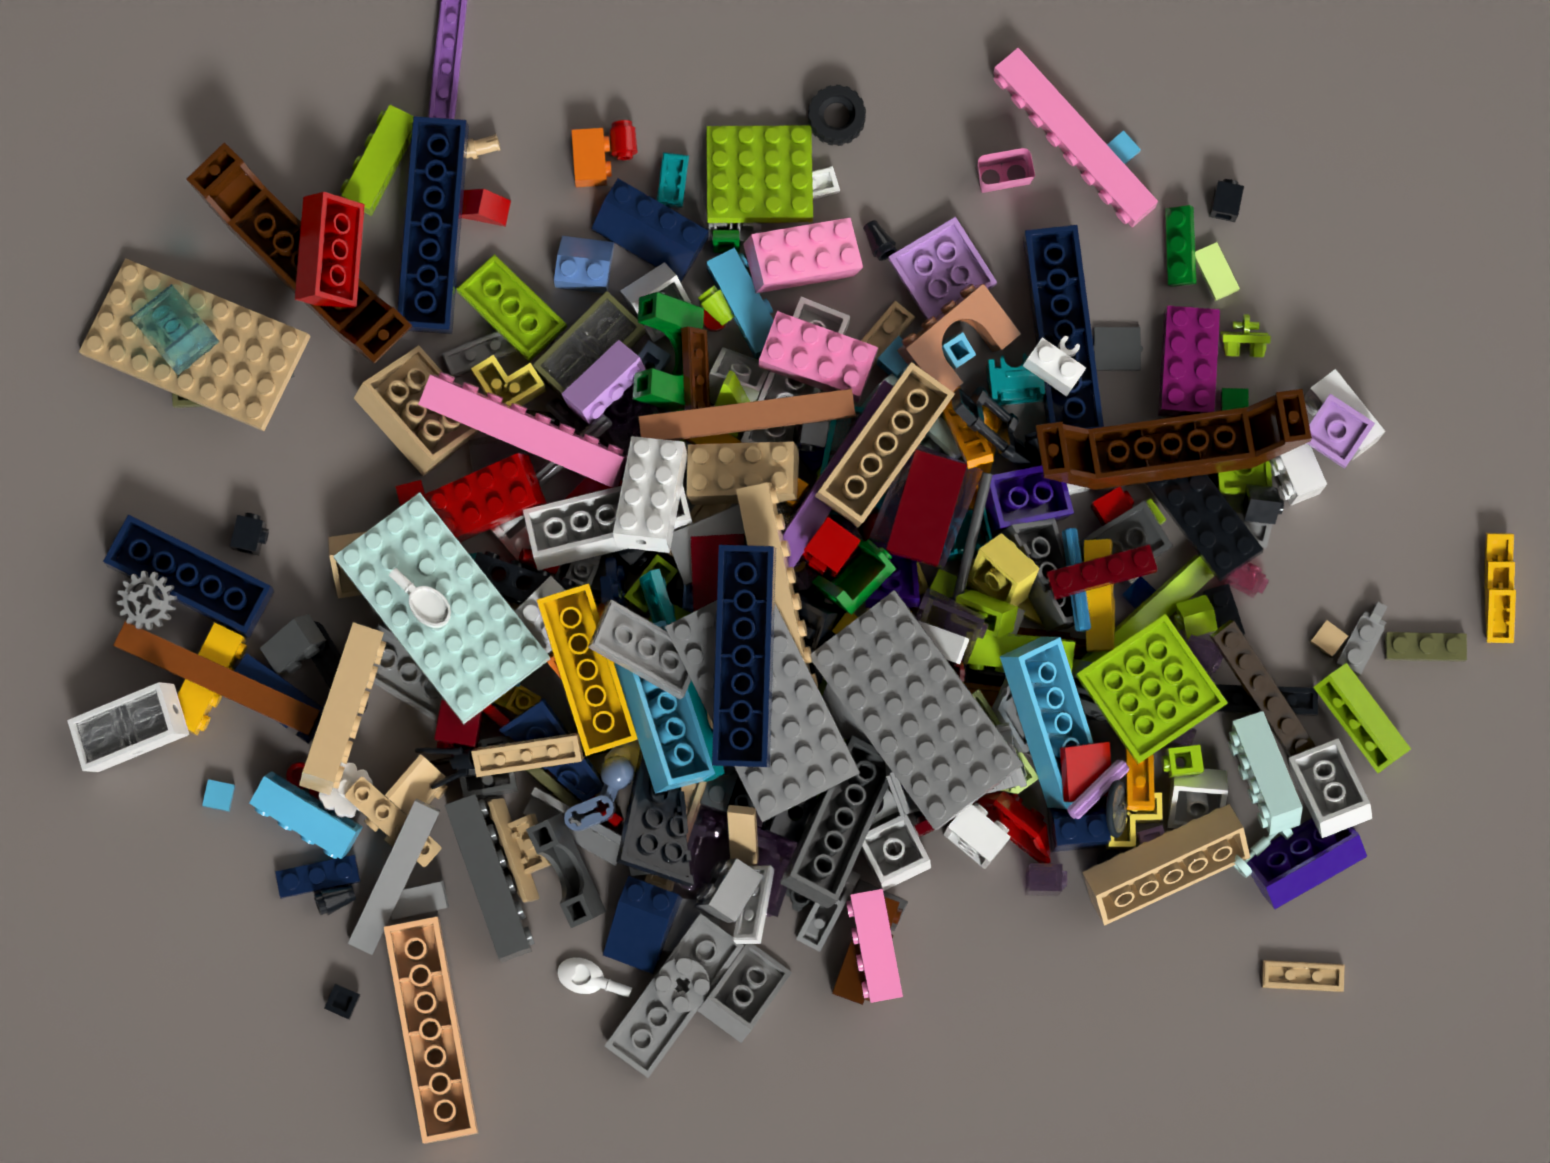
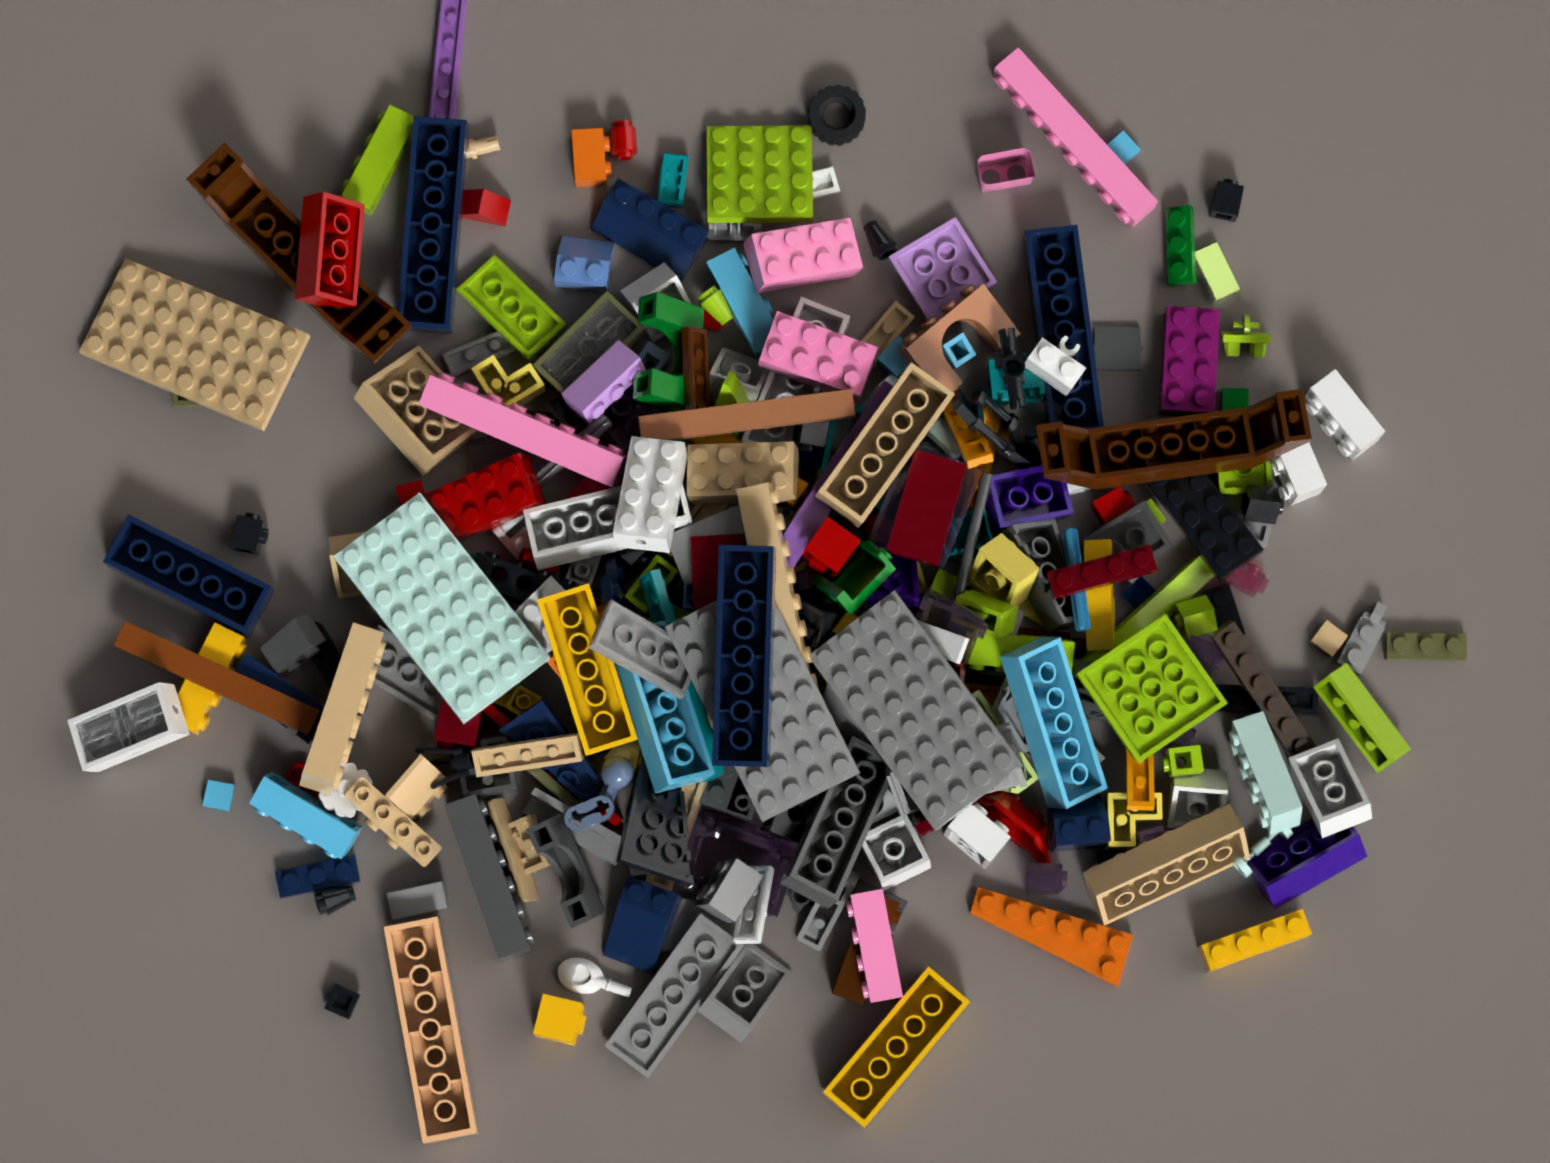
(142, 609): light grey gear -> none
(174, 329): clear light blue slope -> none
(394, 876): light grey tile -> none
(425, 602): white piece -> none
(559, 1020): none -> yellow piece
(667, 984): light grey plate -> none
(725, 240): green tile -> none
(743, 834): tan tile -> none
(896, 1047): none -> yellow brick
(1013, 382): none -> black pin
(1075, 940): none -> orange wing
(1083, 766): red tile -> none
(1097, 789): lavender axle -> none
(1116, 808): wheel -> none
(1254, 940): none -> yellow brick
(1303, 976): tan tile -> none
(1338, 431): lavender plate -> none
(1499, 588): yellow slope -> none

